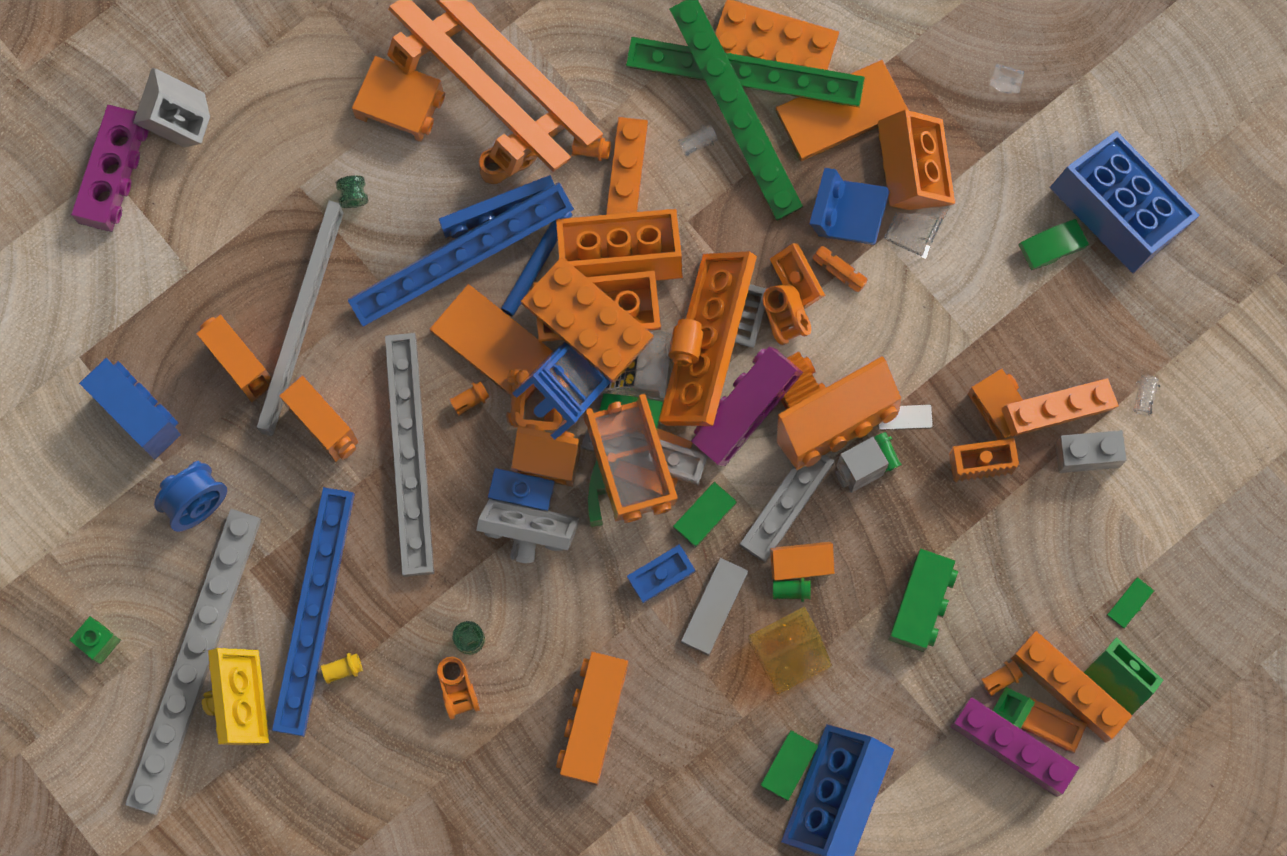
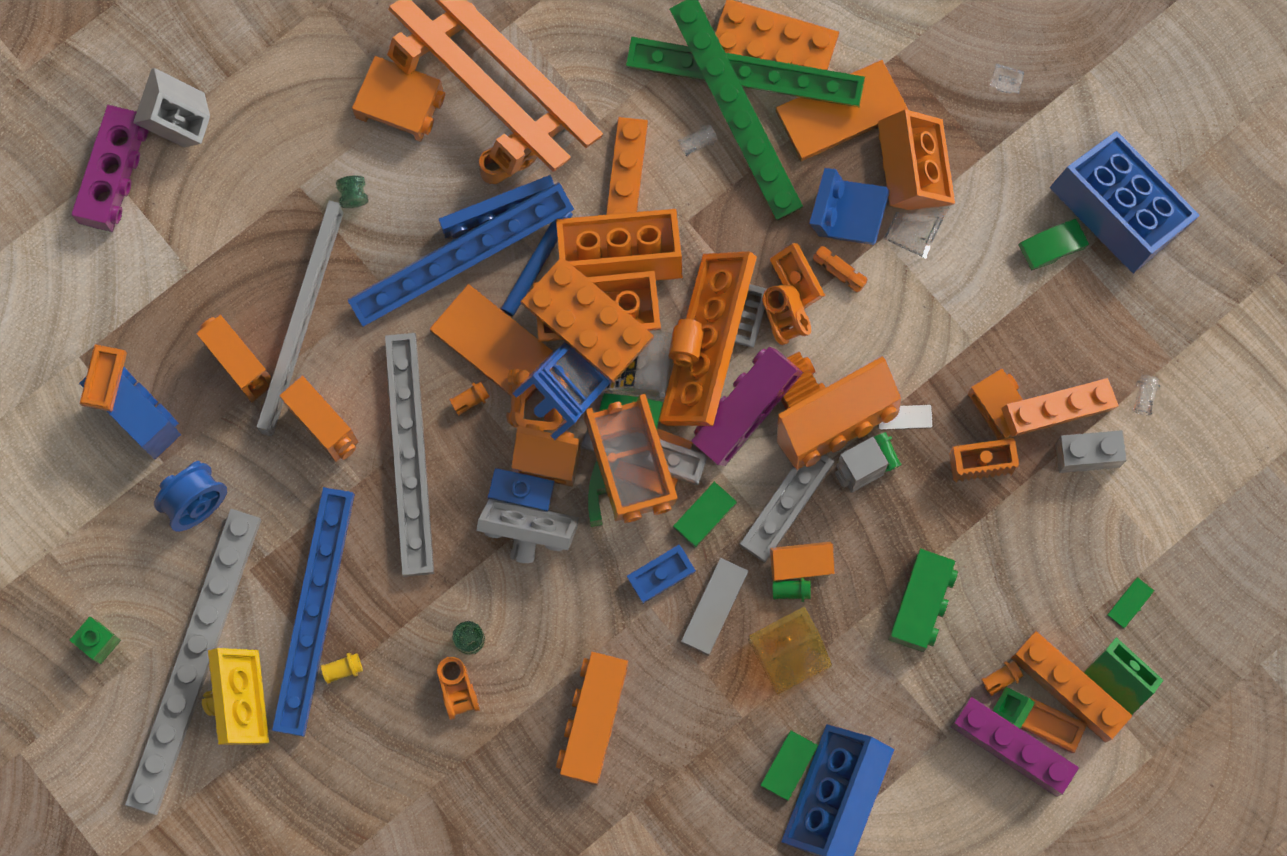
(103, 378): none -> orange tile
(599, 149): orange pin -> none

